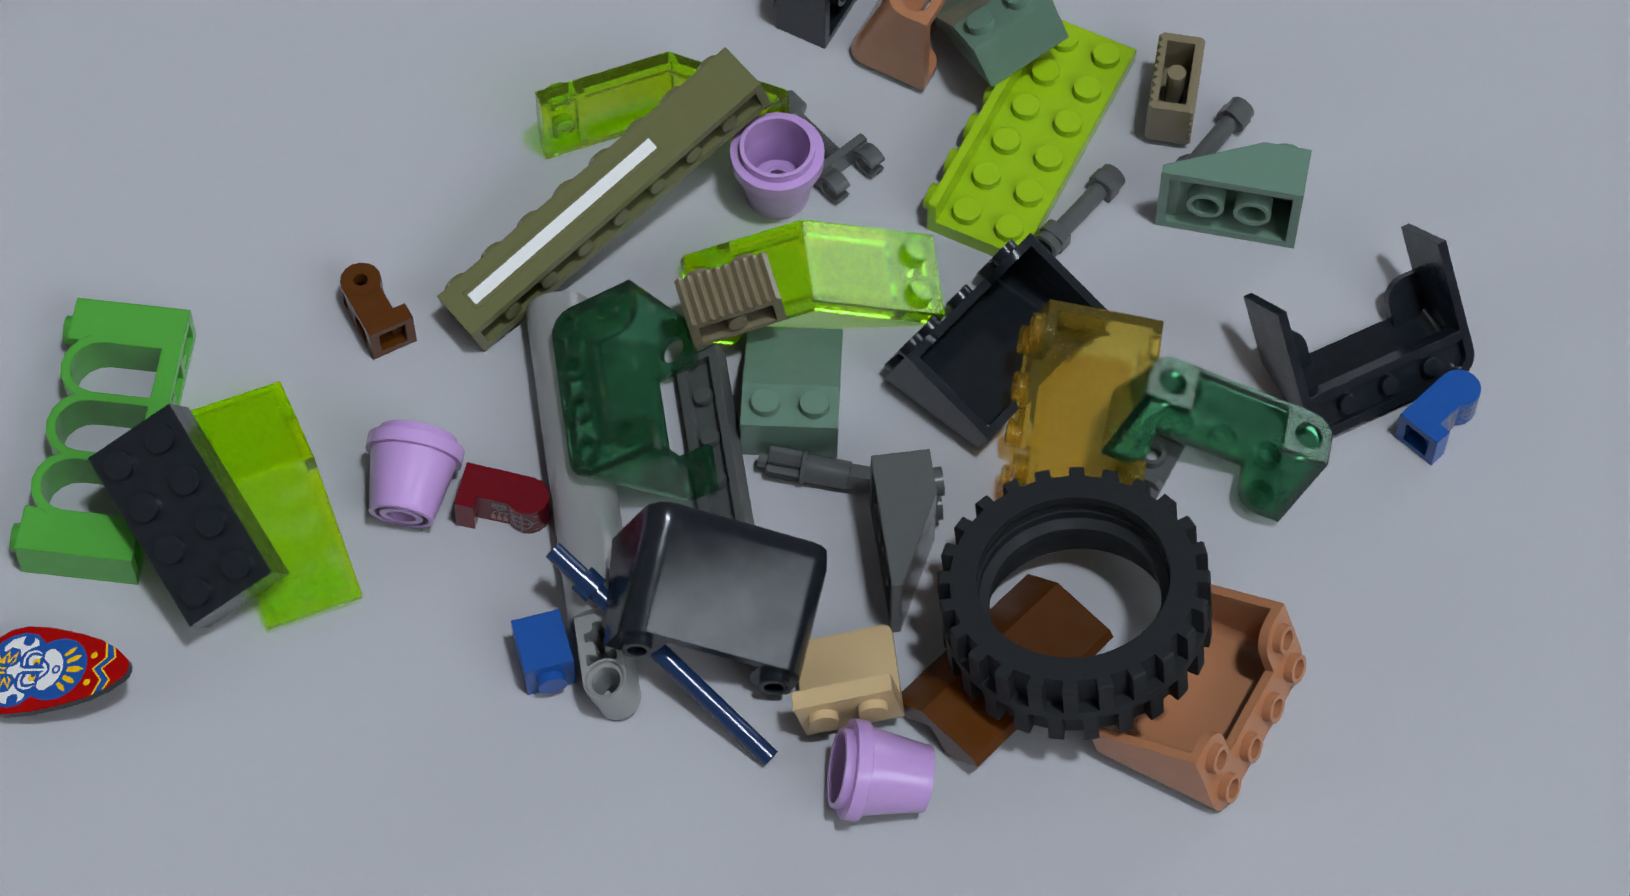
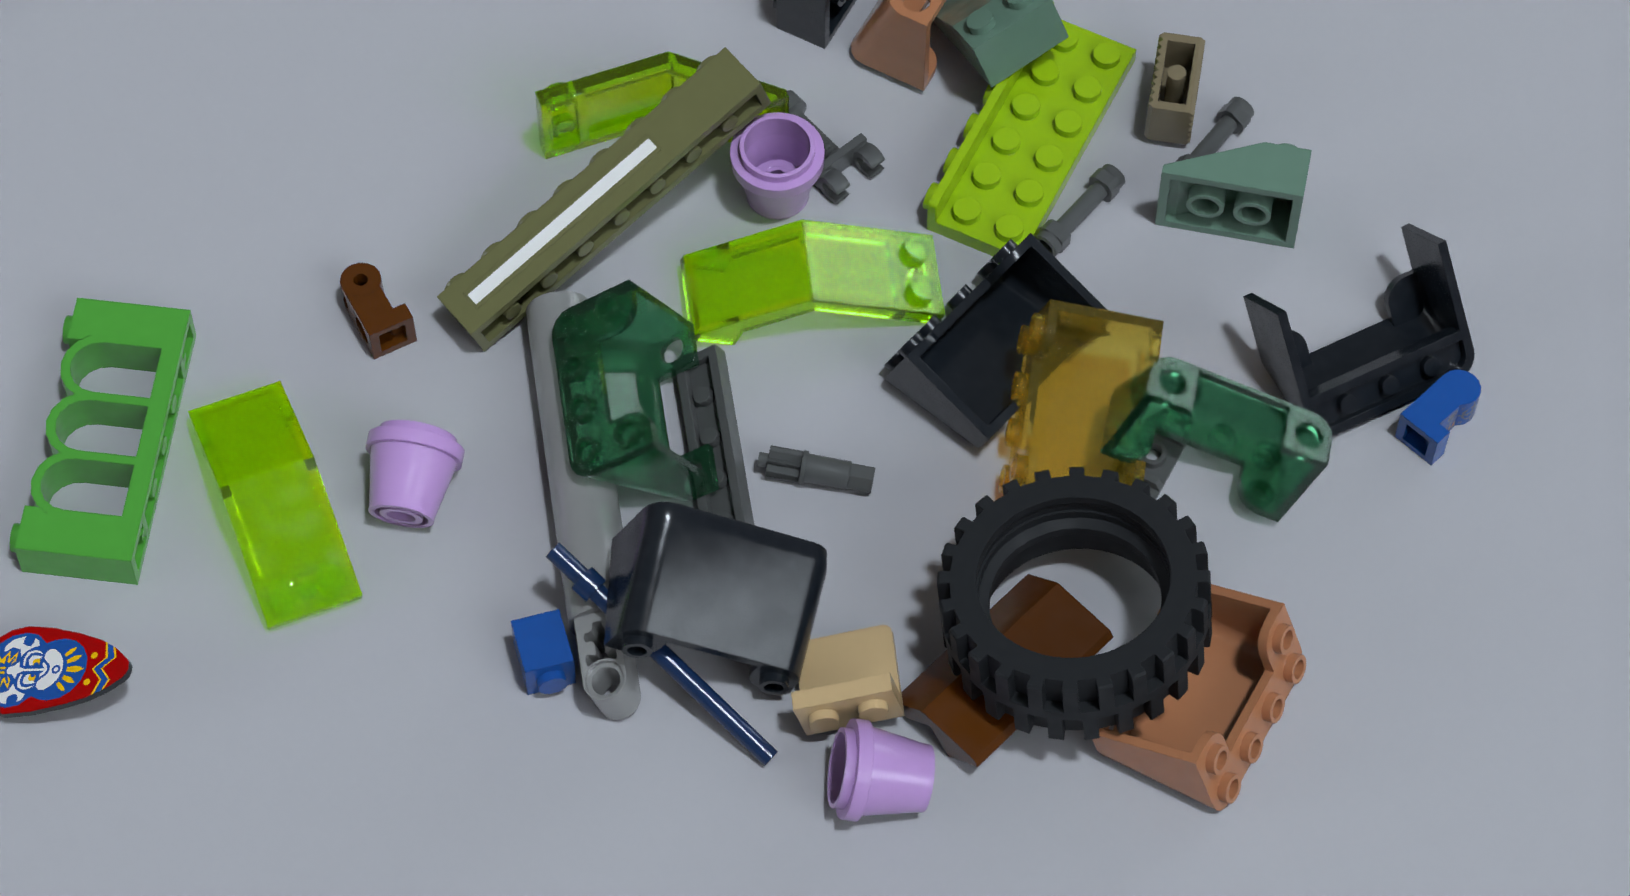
(188, 516): black brick -> none
(501, 498): dark red leg -> none
(730, 299): dark tan brick -> none
(791, 390): sand green slope -> none
(903, 513): dark grey slope -> none

